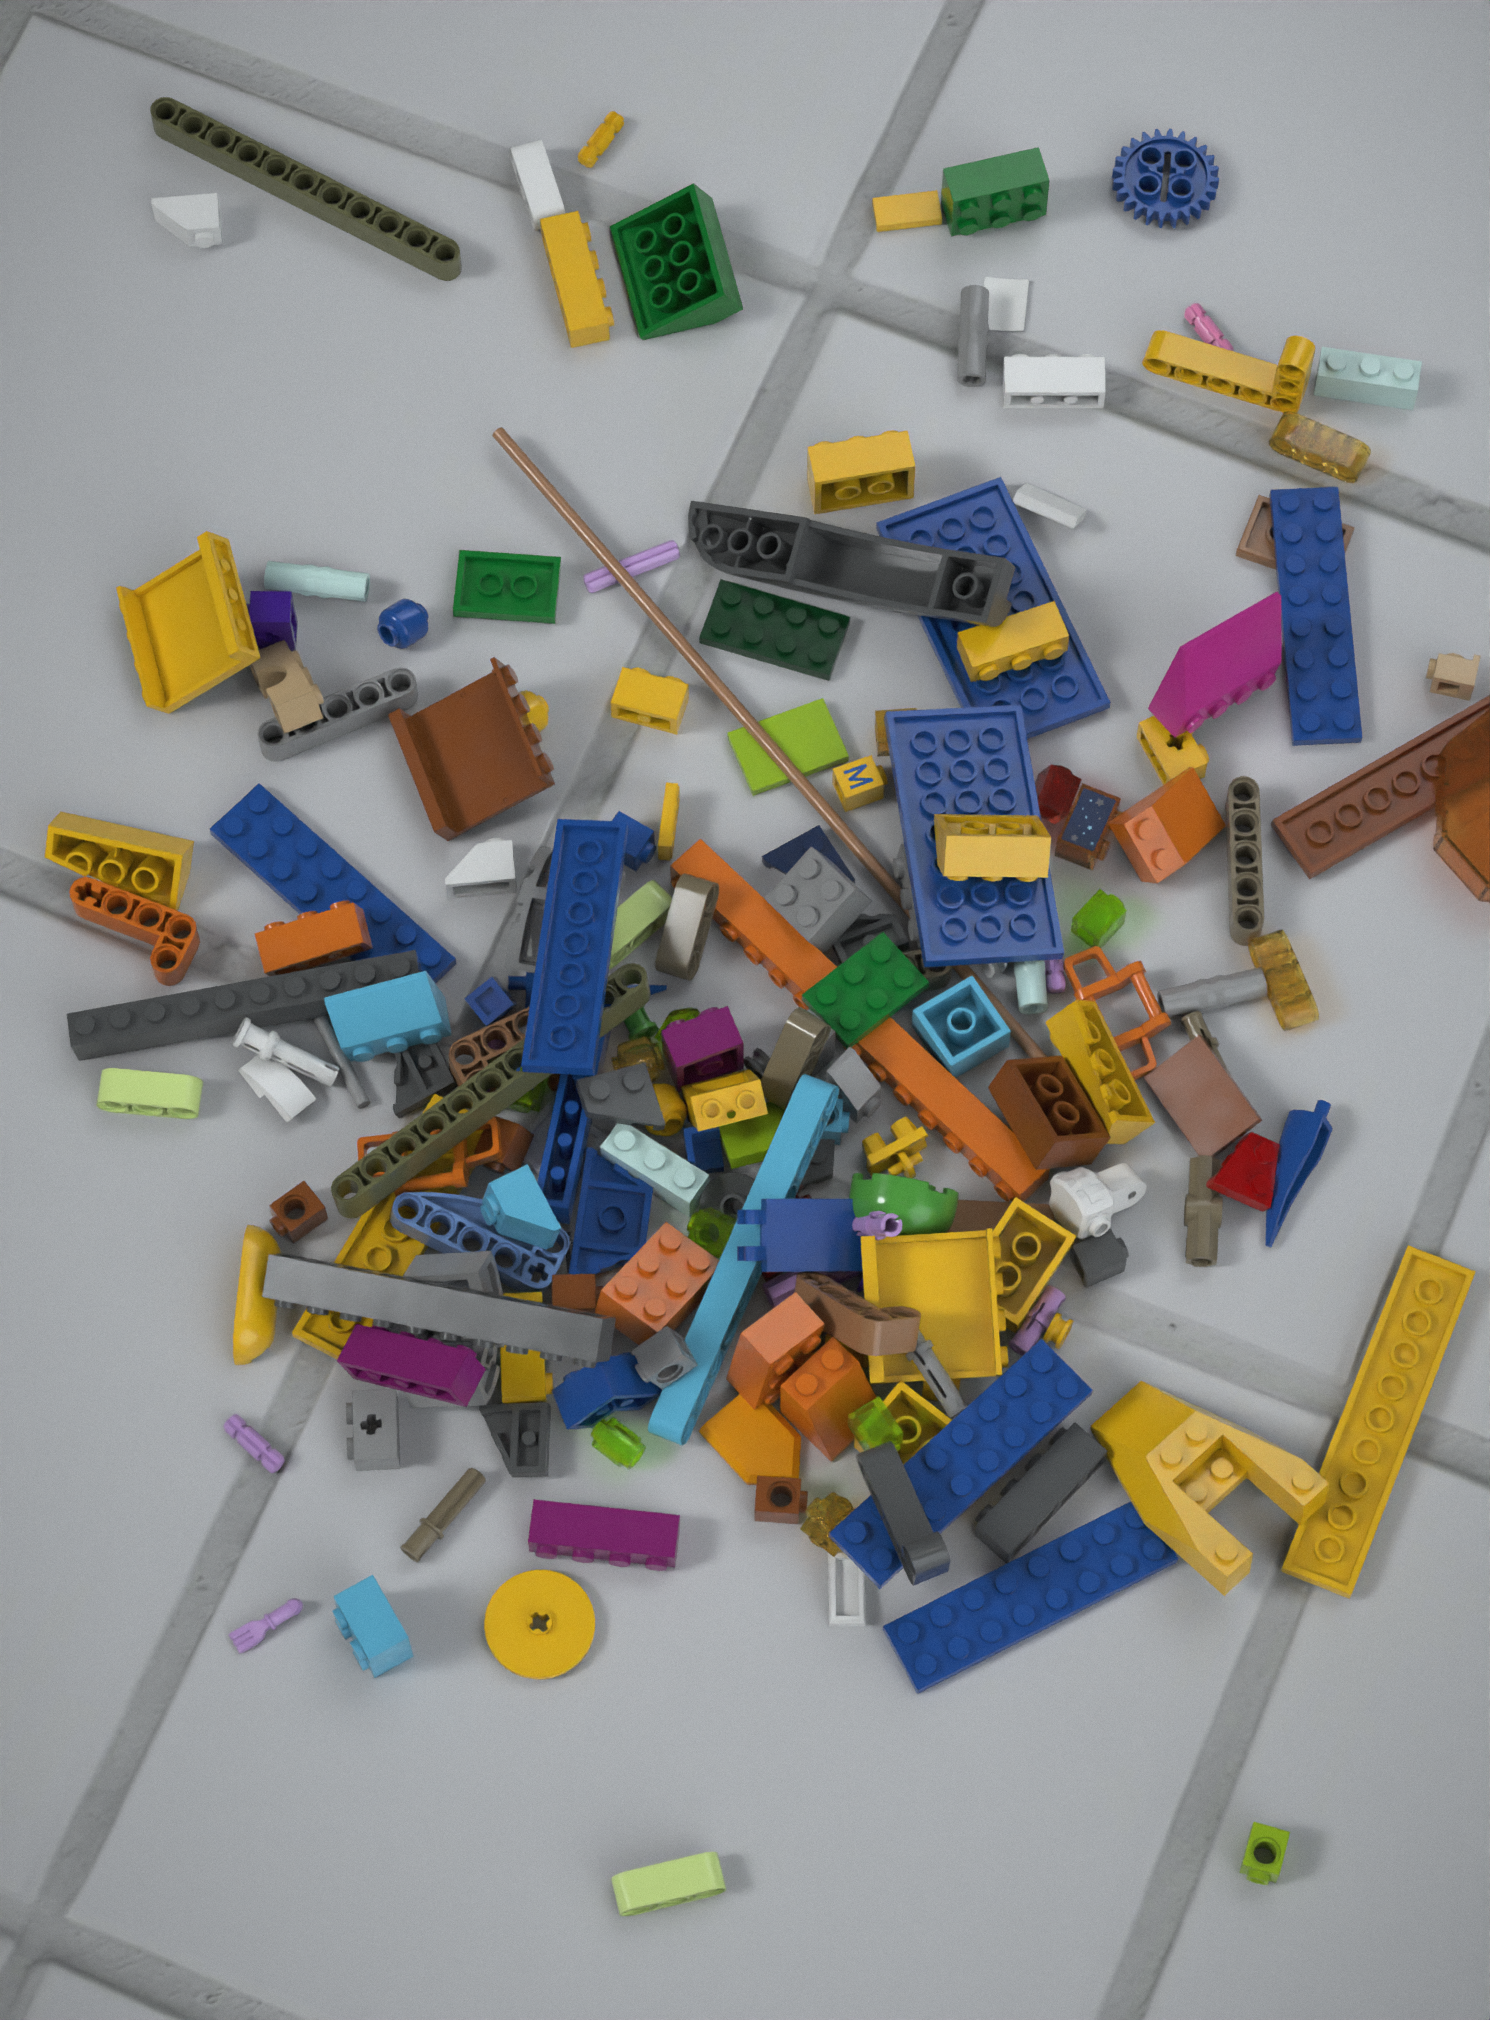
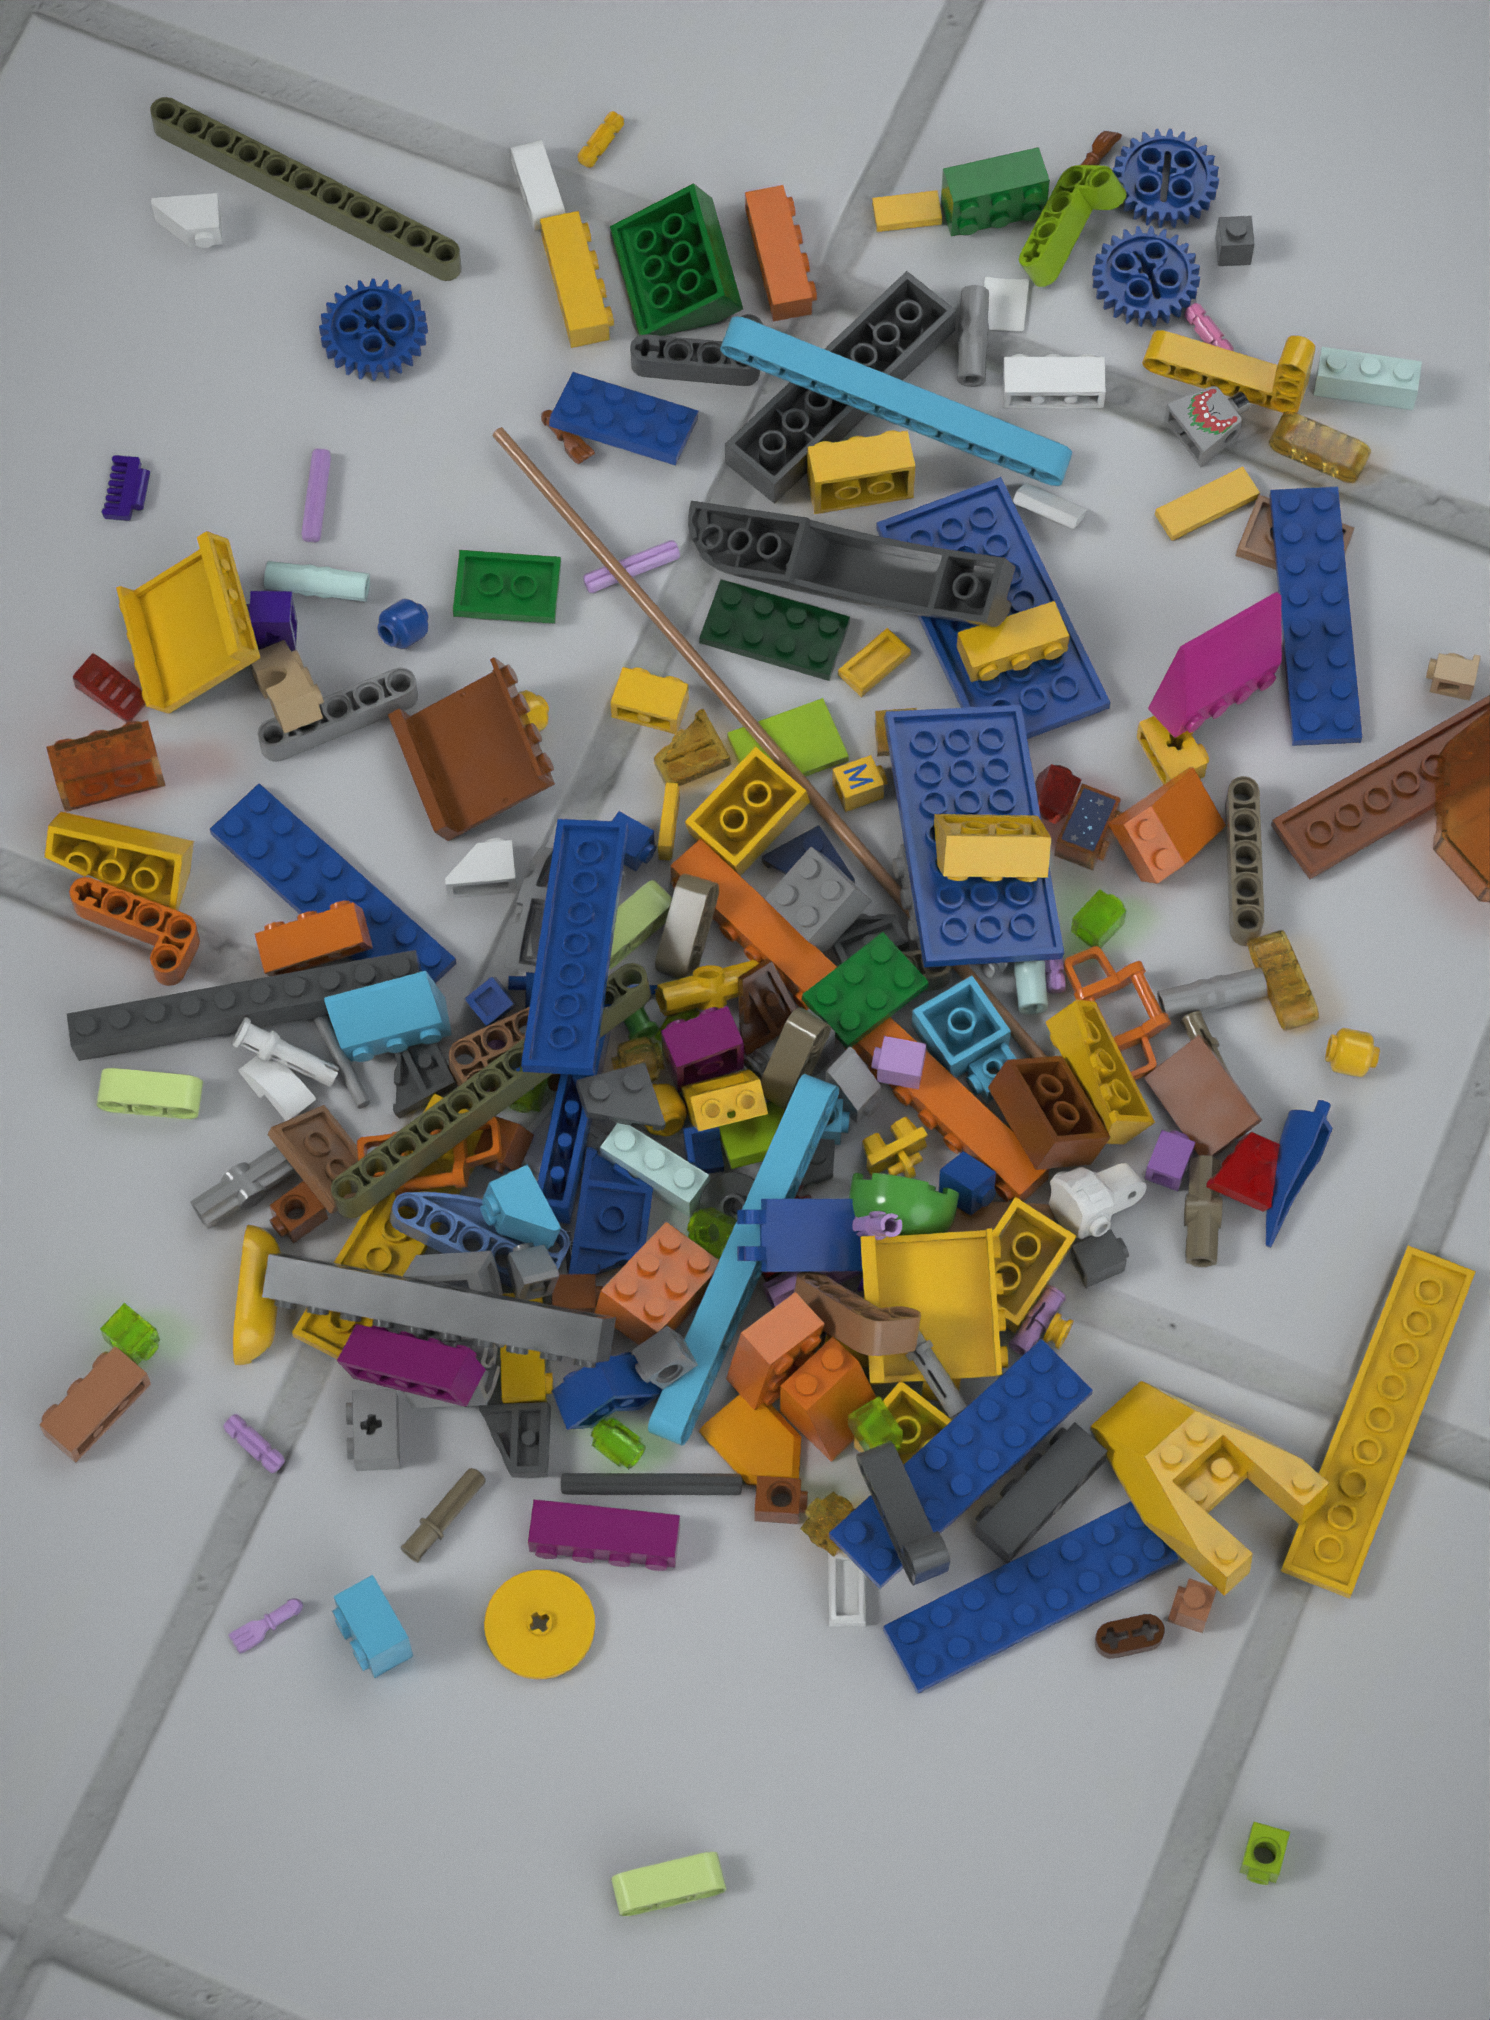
(88, 671): none -> clear red slope
(94, 1403): none -> nougat brick
(105, 765): none -> clear orange brick
(131, 1334): none -> clear neon green brick
(132, 489): none -> dark purple piece
(242, 1187): none -> light grey piece
(316, 495): none -> lavender axle
(316, 1150): none -> medium nougat tile
(393, 311): none -> blue gear
(531, 1271): none -> light grey slope
(574, 445): none -> dark orange piece
(623, 418): none -> blue plate
(646, 360): none -> dark grey beam
(651, 1484): none -> dark grey axle
(692, 753): none -> clear yellow wing
(705, 989): none -> yellow piece
(747, 811): none -> yellow brick
(762, 1005): none -> reddish brown wing
(779, 253): none -> orange brick
(874, 662): none -> yellow tile
(888, 337): none -> dark grey brick
(896, 401): none -> medium azure beam
(899, 1062): none -> lavender brick
(971, 1180): none -> blue brick
(978, 1074): none -> medium azure brick
(1064, 217): none -> lime beam
(1101, 147): none -> dark orange piece
(1118, 285): none -> blue gear
(1131, 1644): none -> reddish brown beam
(1170, 1159): none -> medium lavender brick
(1192, 1605): none -> nougat brick
(1206, 421): none -> light grey torso
(1207, 503): none -> yellow tile
(1234, 240): none -> dark grey brick
(1351, 1052): none -> yellow head

